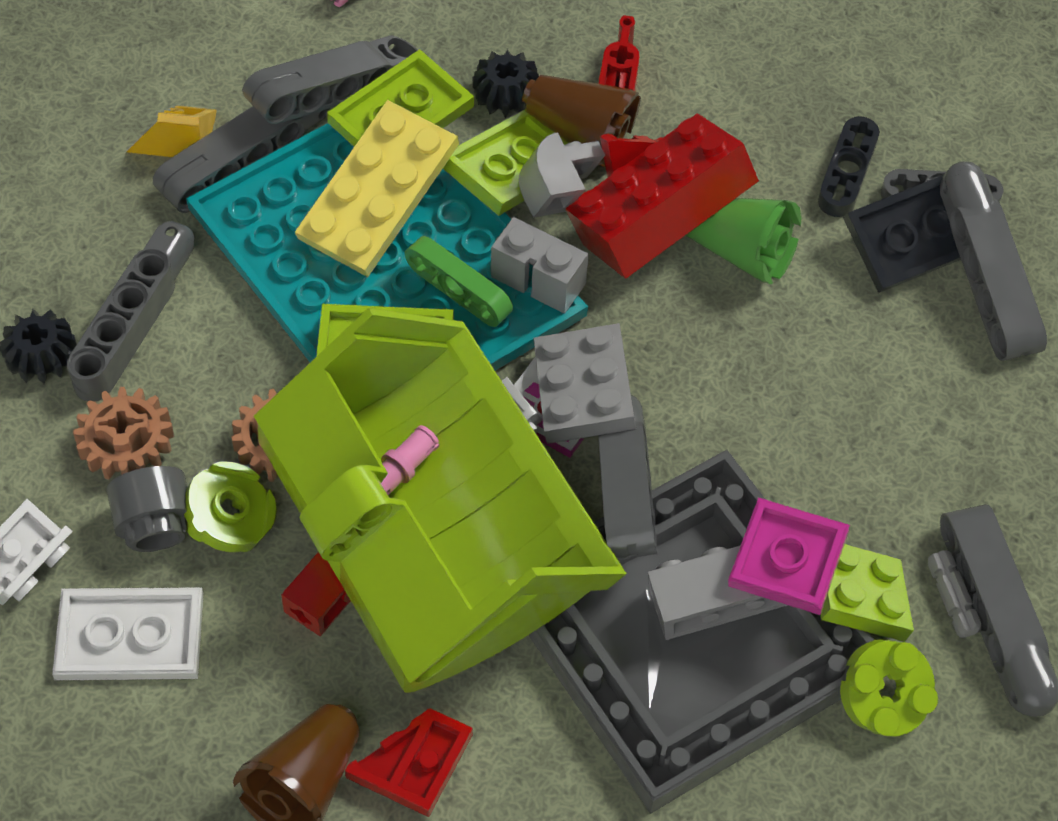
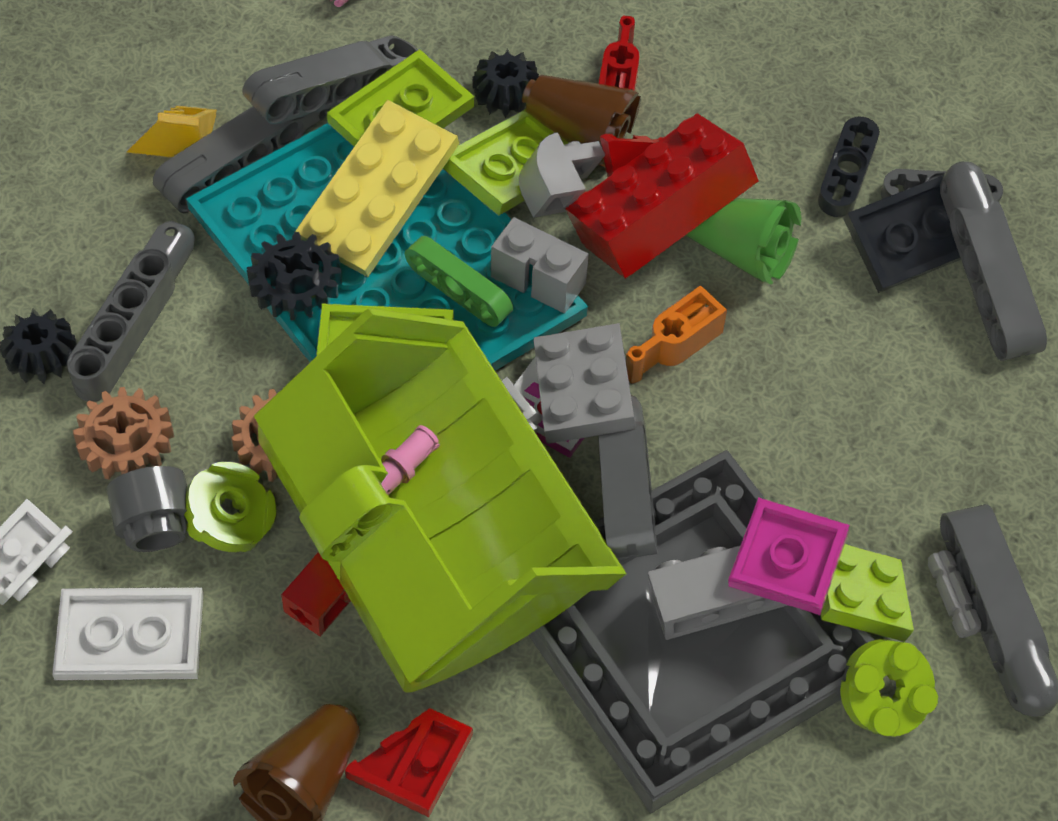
(294, 275): none -> black gear
(678, 333): none -> orange piece

